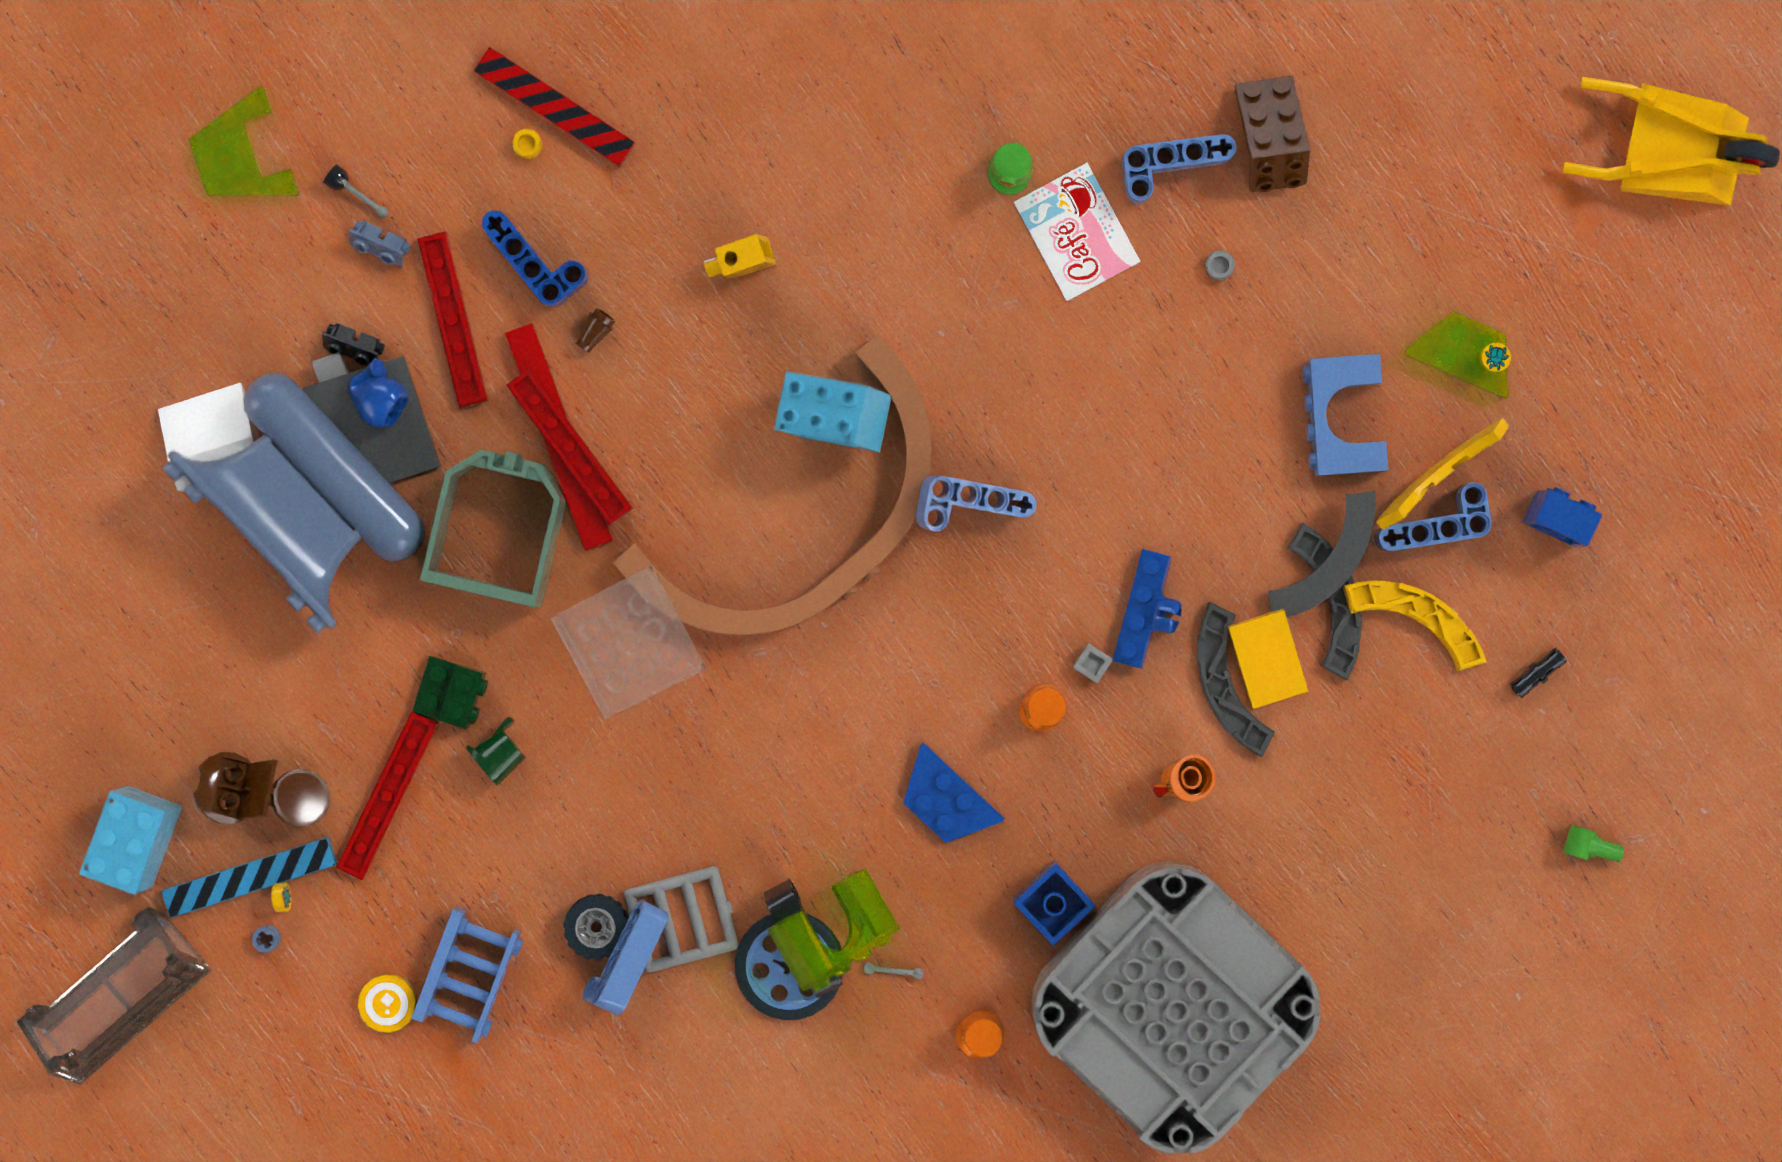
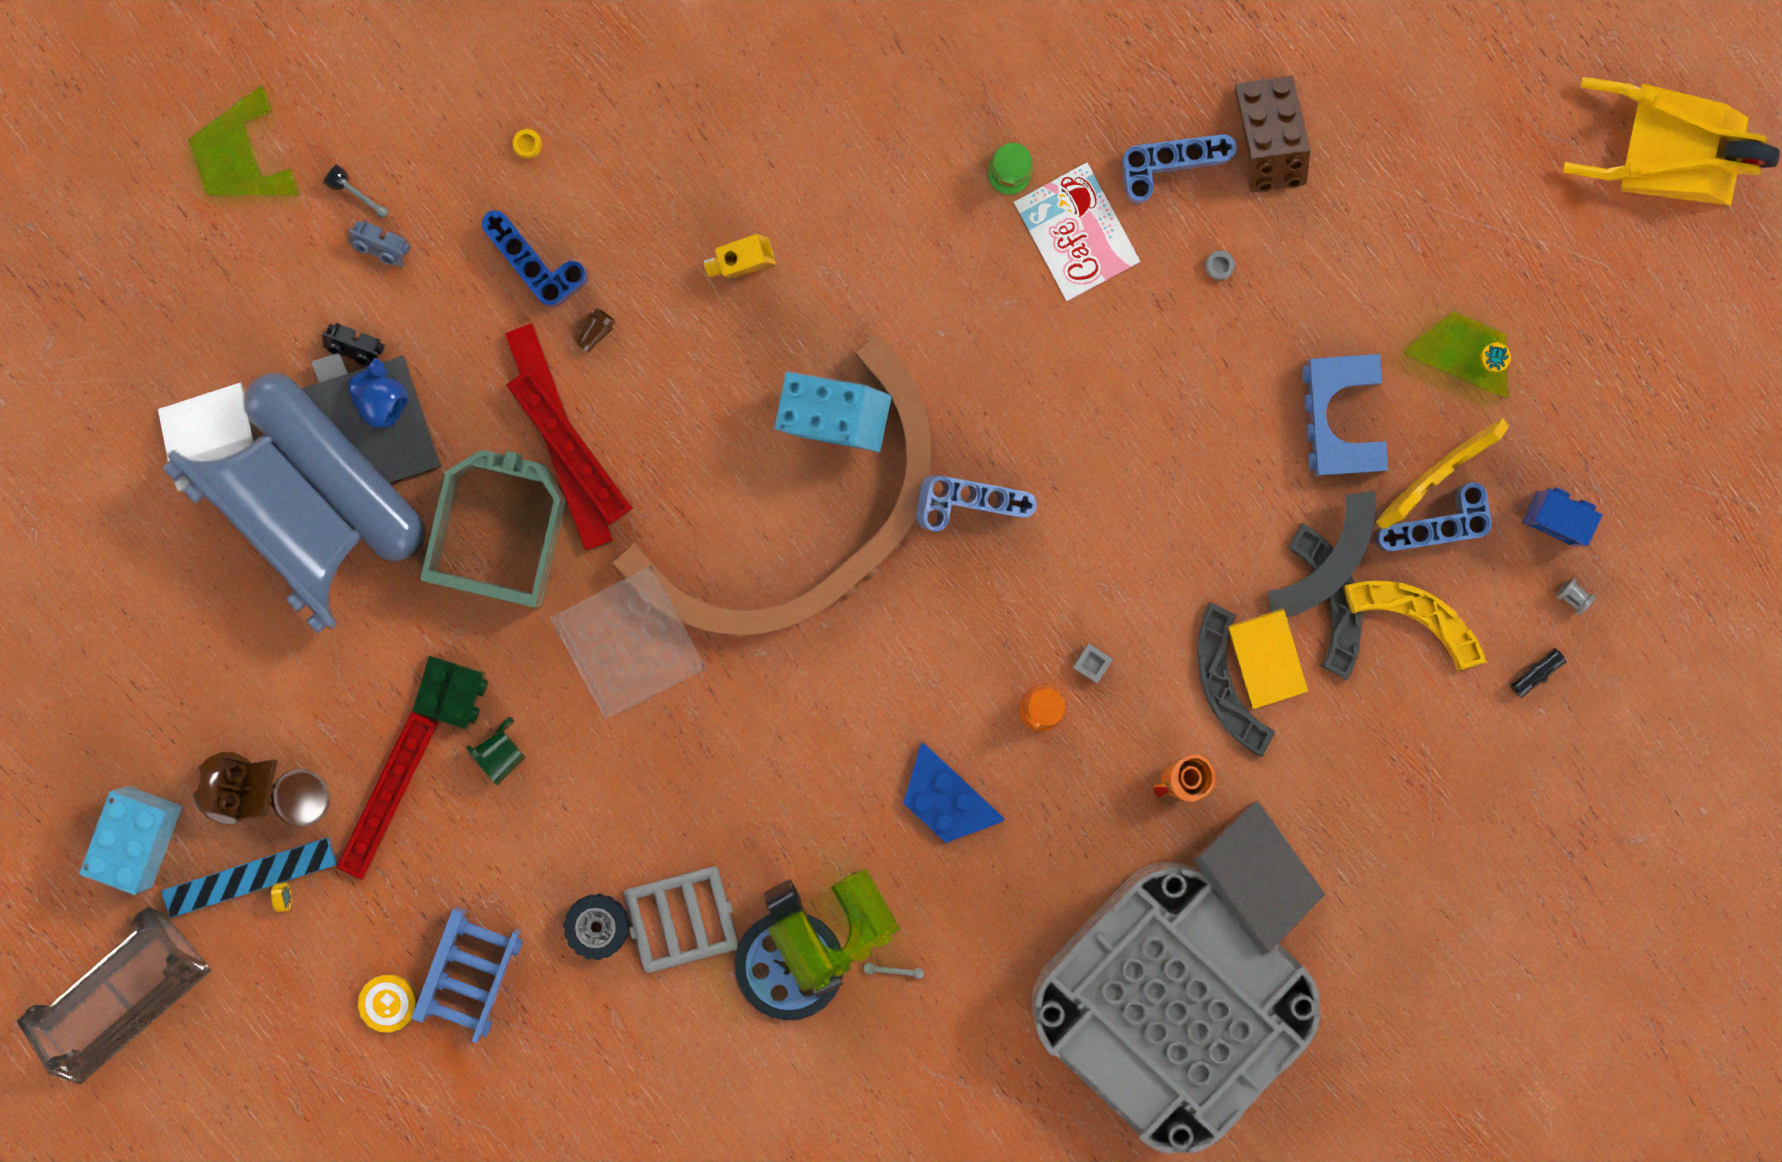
(263, 947): sand blue bush -> none
(452, 319): red tile -> none
(554, 107): tile -> none
(627, 960): medium blue beam -> none
(980, 1034): orange hat -> none
(1053, 902): blue brick -> none
(1146, 609): blue plate -> none
(1259, 877): none -> dark grey tile
(1575, 596): none -> light grey bush
(1586, 844): bright green pin -> none

